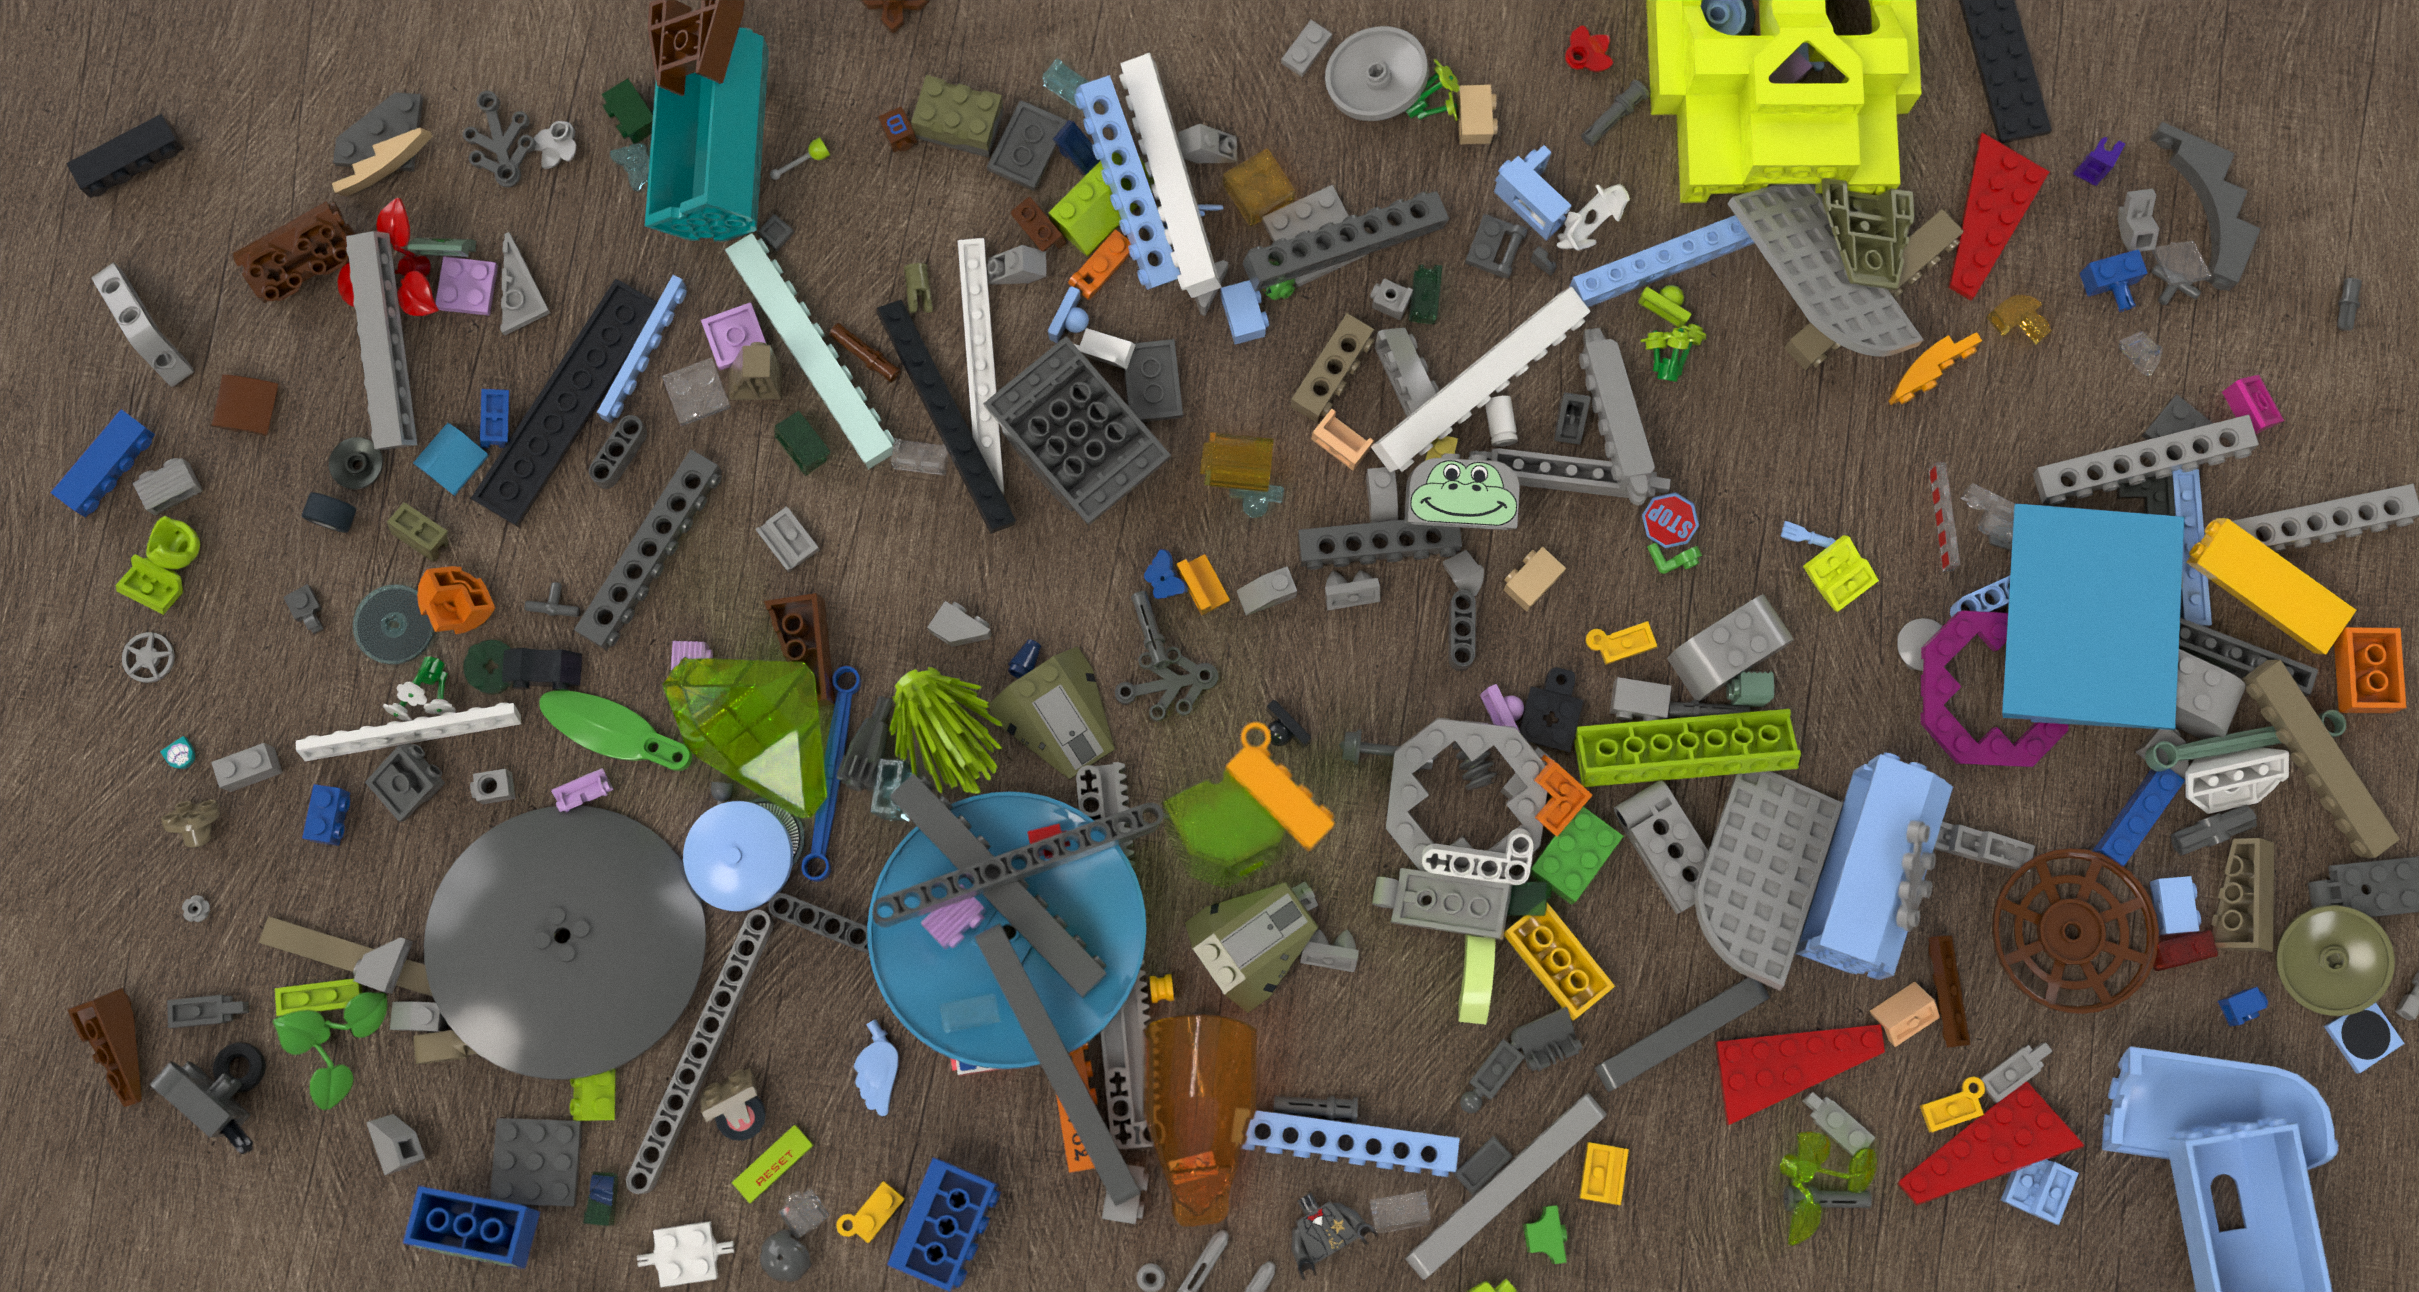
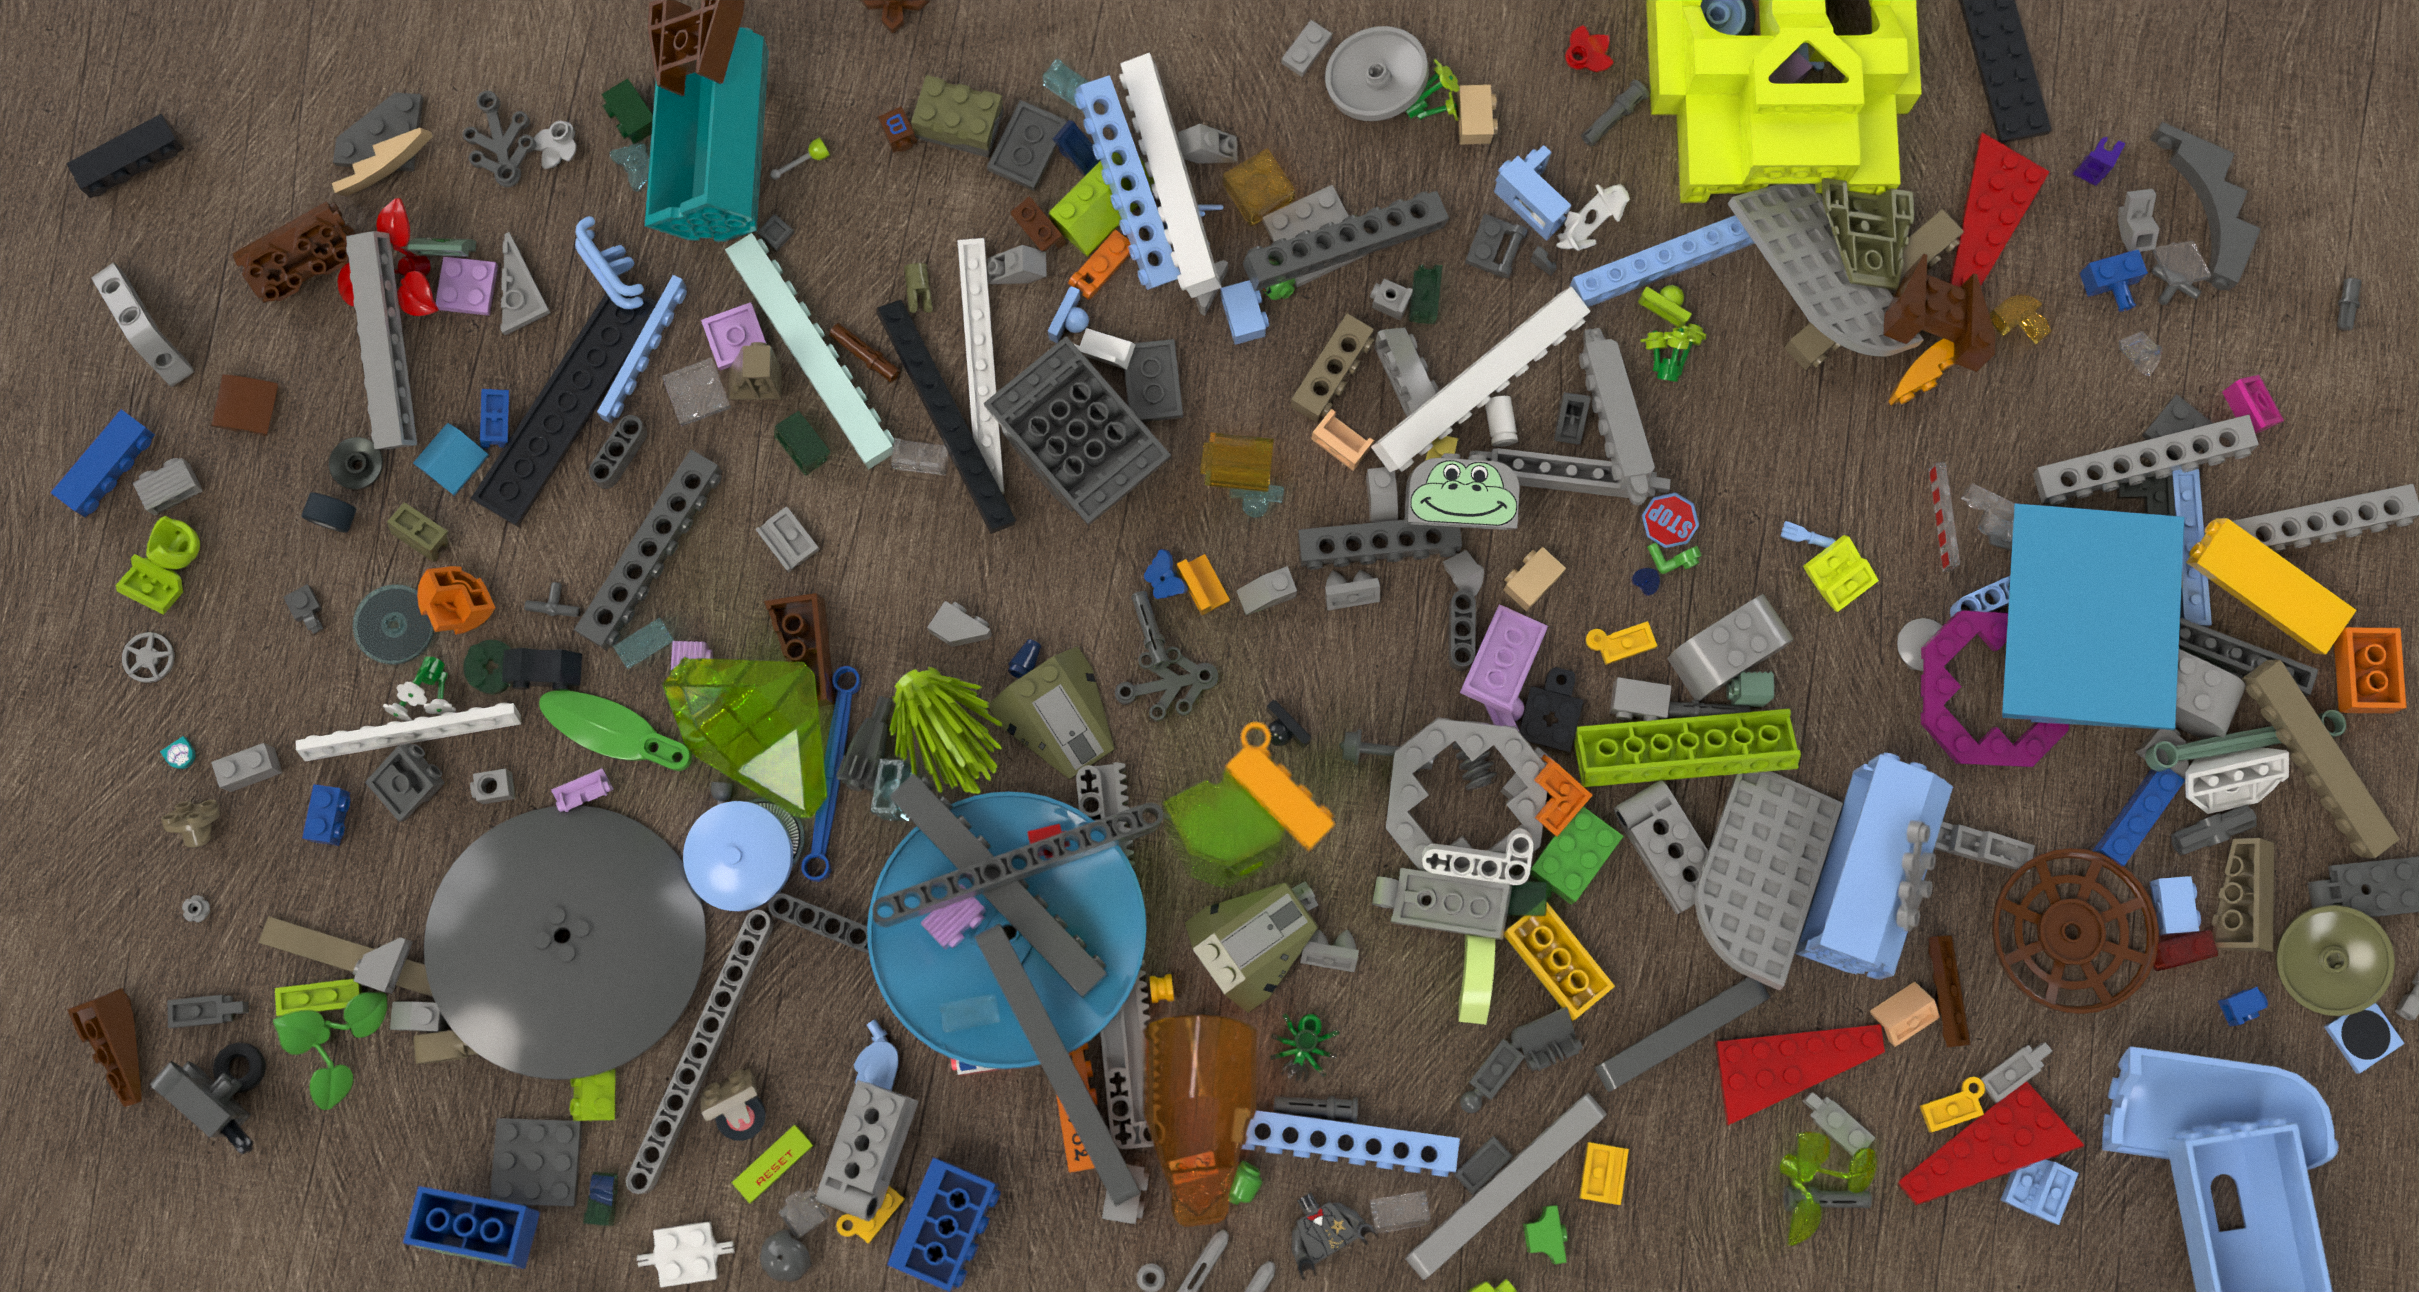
(395, 1143): light grey slope -> none
(607, 267): none -> light blue piece
(643, 643): none -> clear light blue hinge
(842, 1183): none -> light grey hinge
(1245, 1183): none -> bright green head
(1305, 1041): none -> animal
(1504, 659): none -> lavender tile
(1647, 580): none -> clear blue piece
(1945, 311): none -> reddish brown wedge

